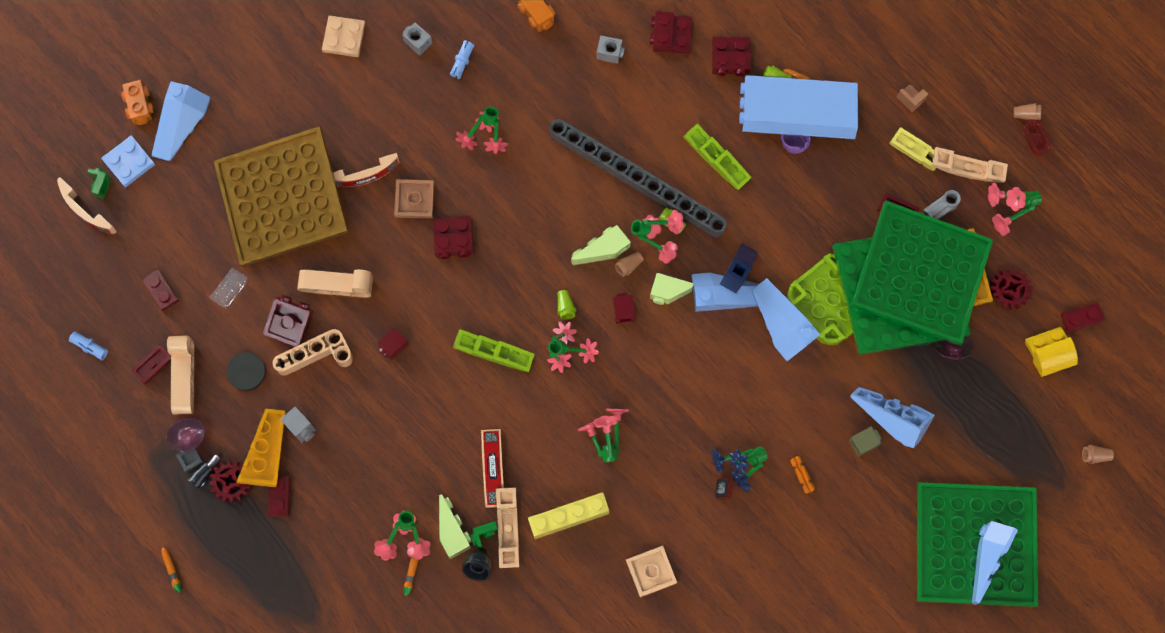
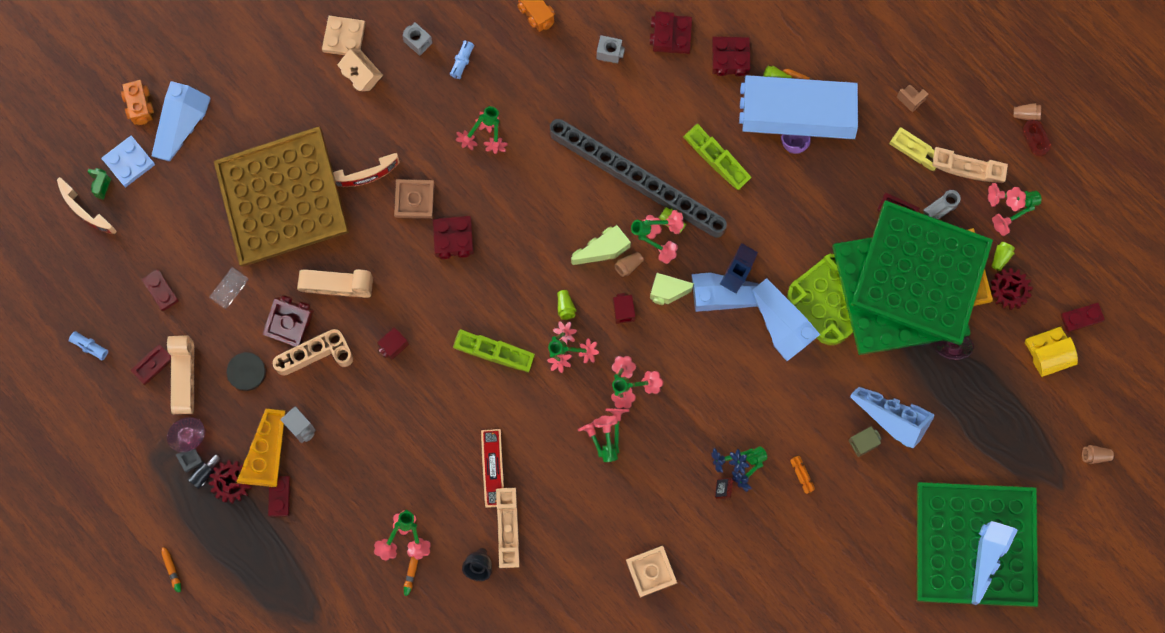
(359, 70): none -> light nougat brick
(451, 535): yellowish green slope -> none
(487, 531): green bracket -> none
(568, 515): light yellow brick -> none
(621, 385): none -> coral plant
(1002, 255): none -> lime cone

